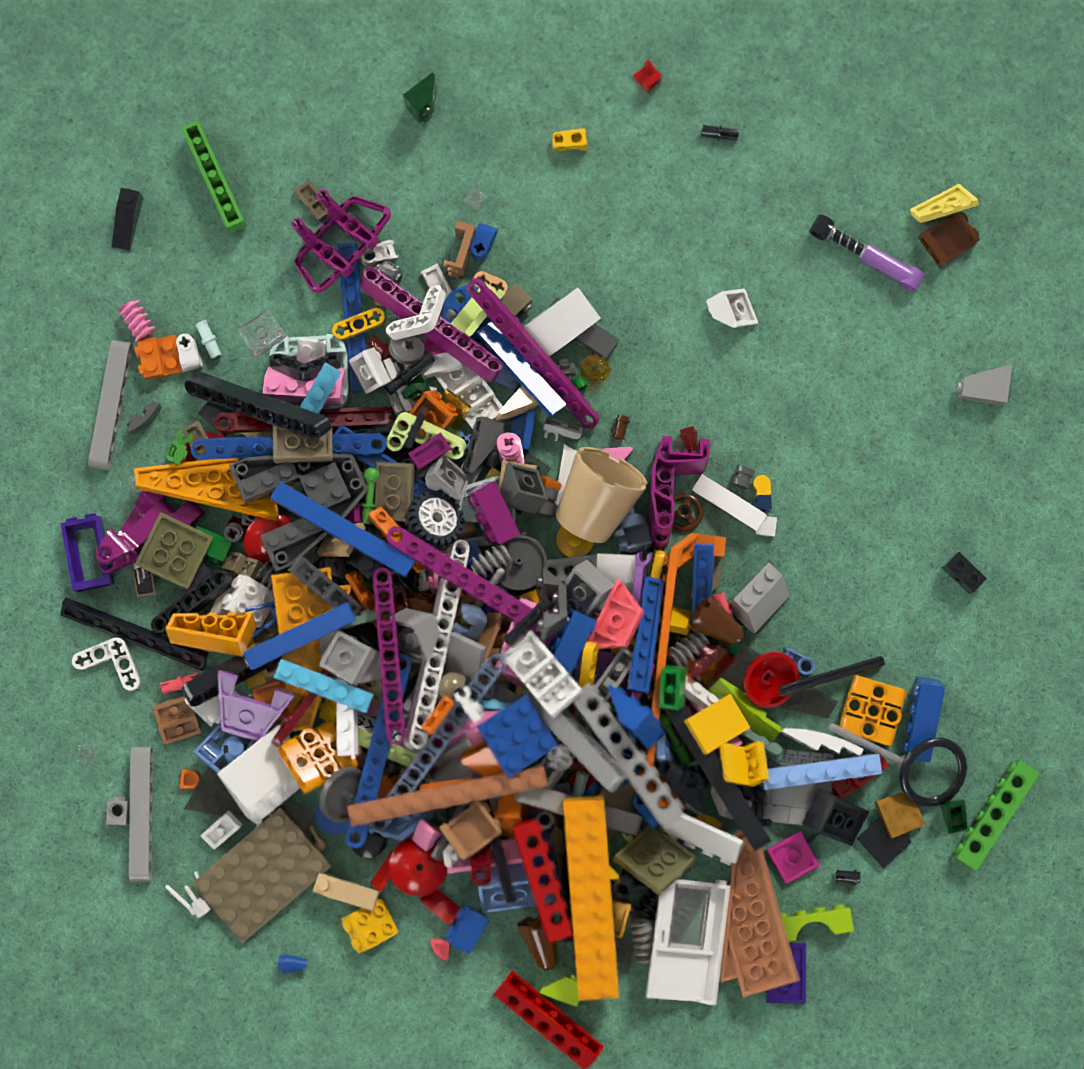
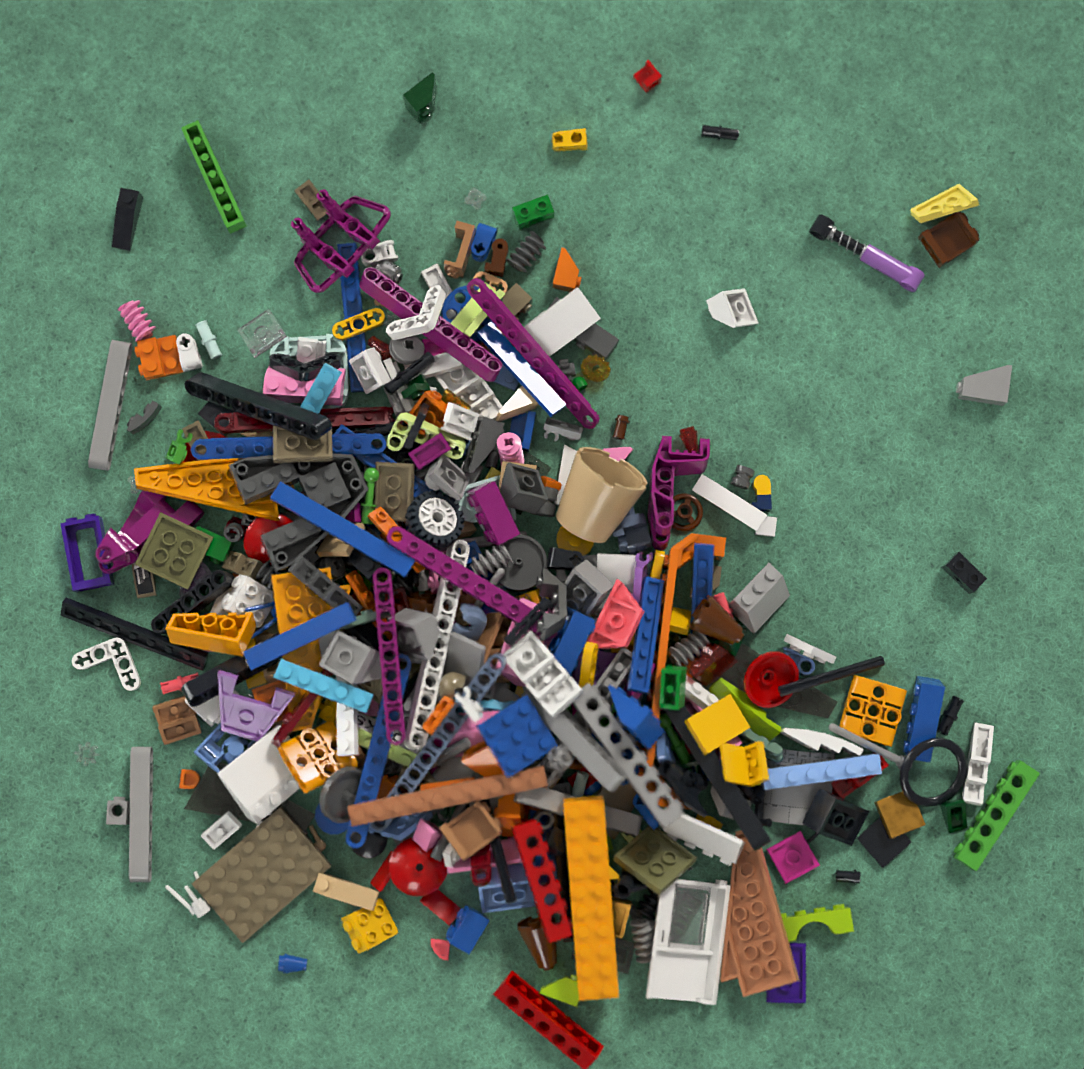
(459, 421): none -> white plate
(499, 257): none -> reddish brown leg
(526, 252): none -> dark grey piece
(533, 212): none -> green brick
(561, 558): none -> black piece
(566, 273): none -> orange slope
(809, 650): none -> white plate
(950, 715): none -> black pin
(977, 763): none -> white slope

